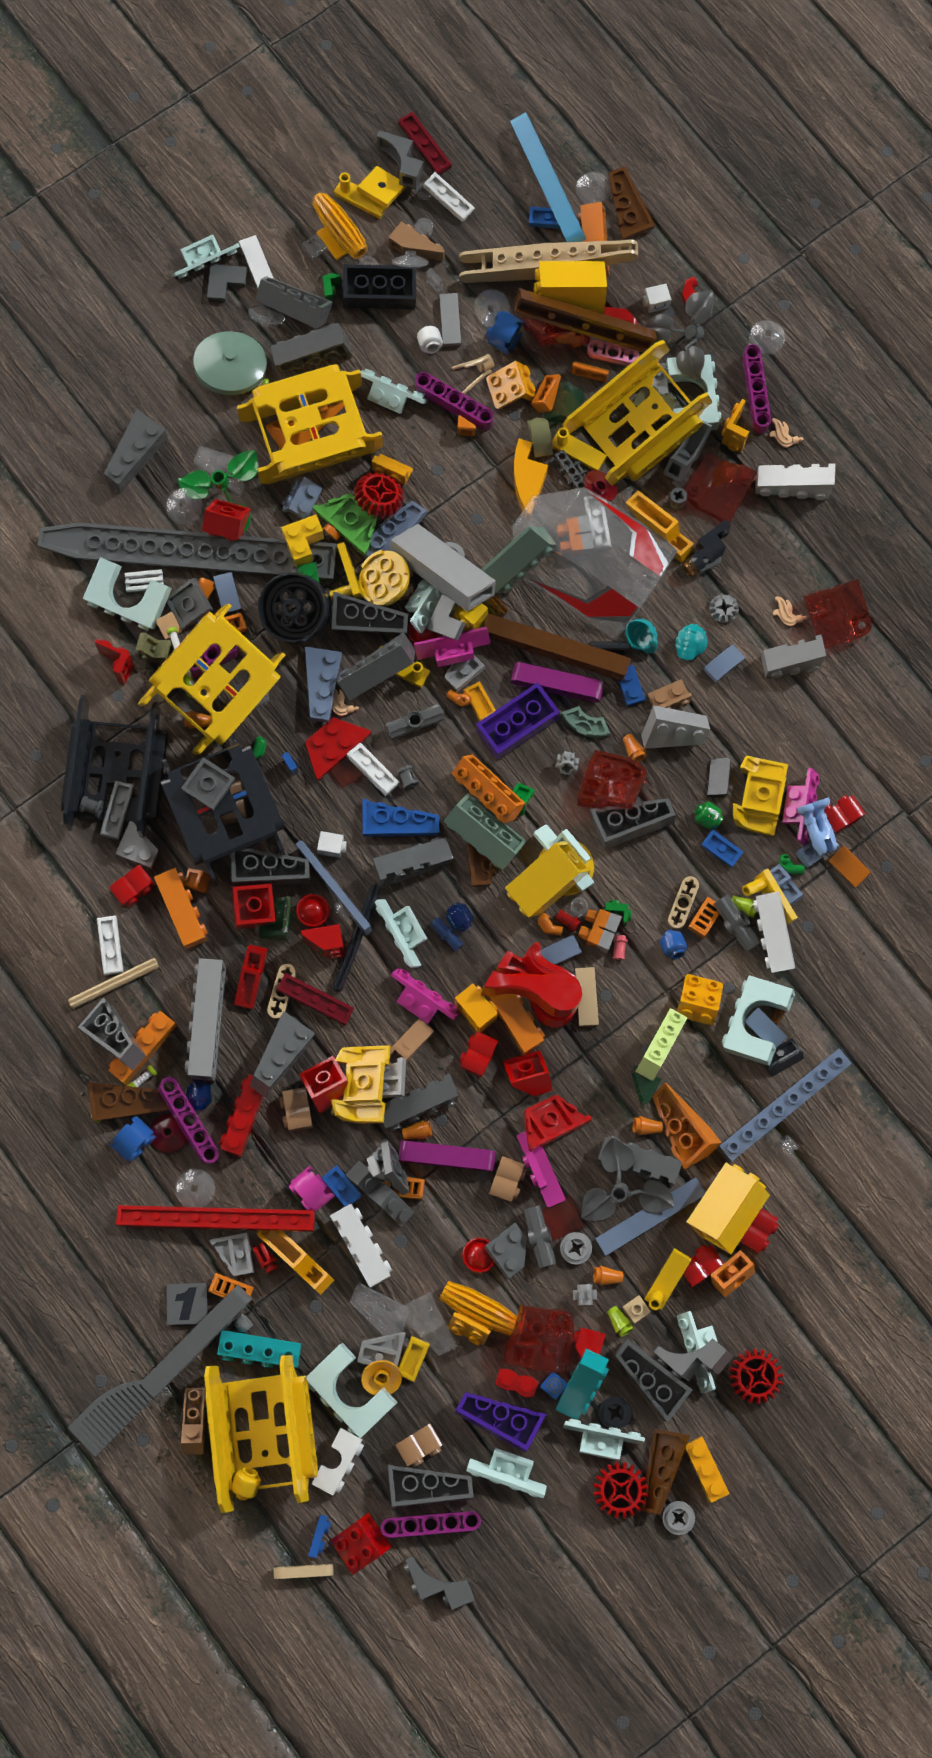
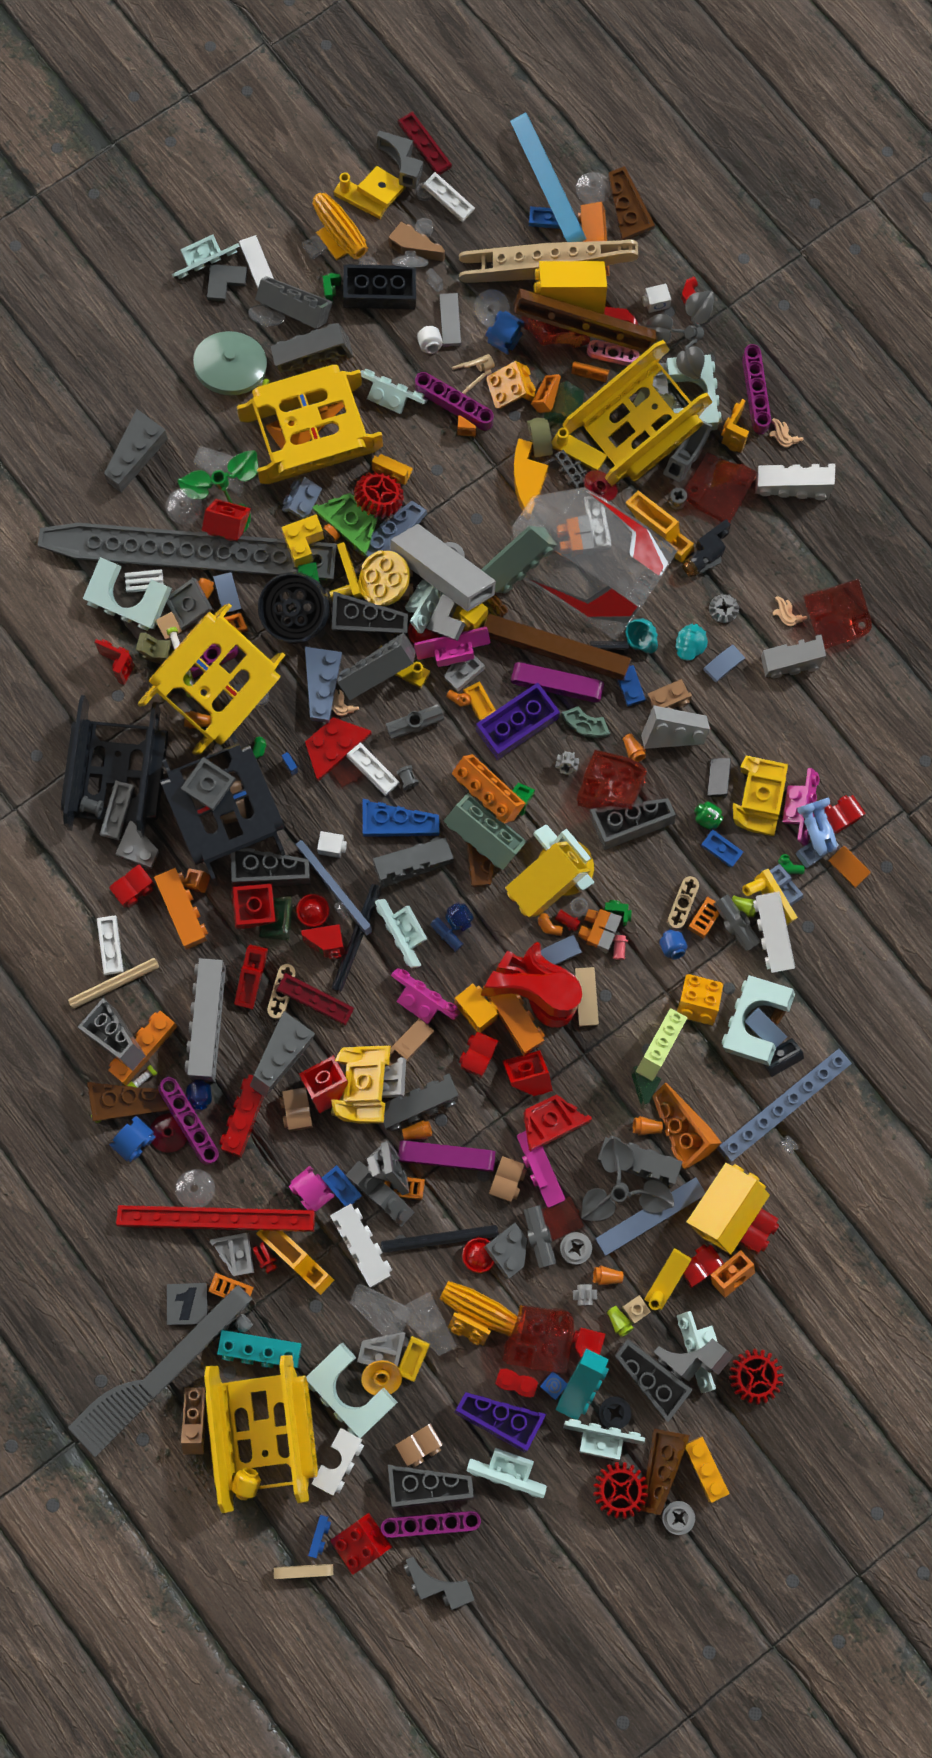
(438, 1238): none -> black axle
(767, 344): clear dish -> none

